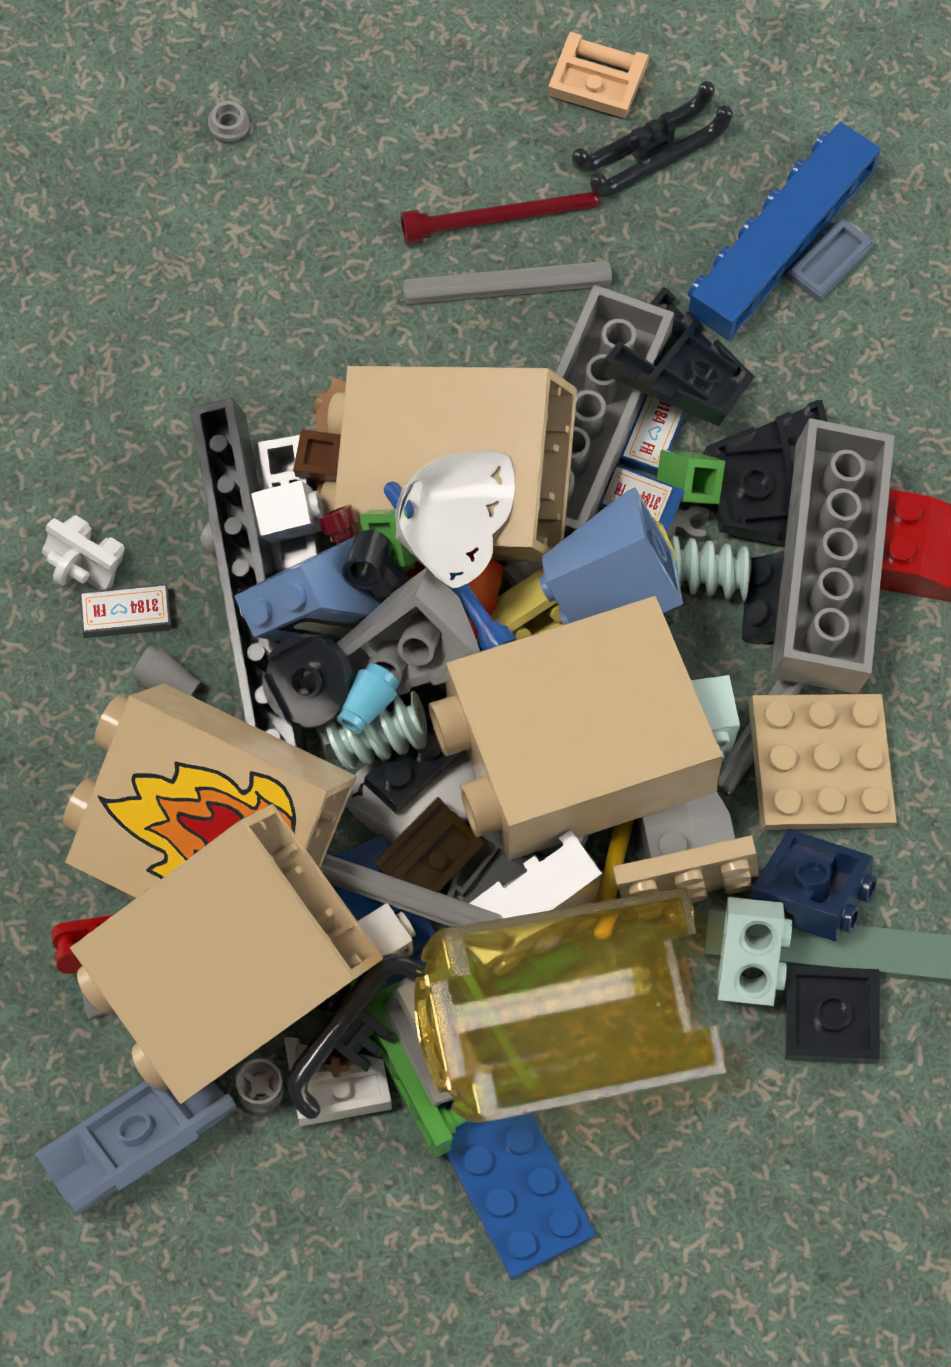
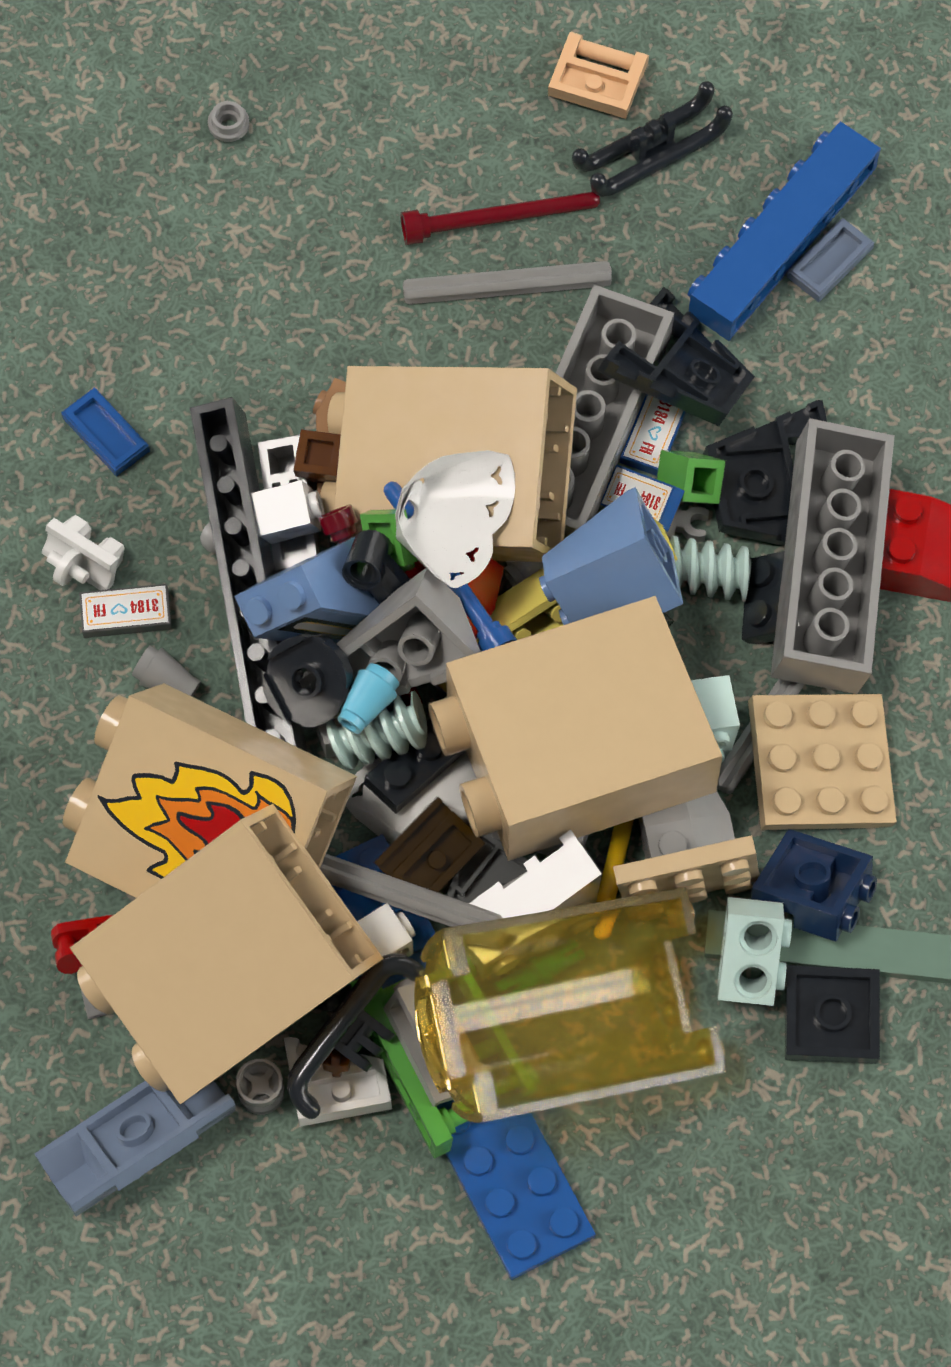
(105, 431): none -> blue tile

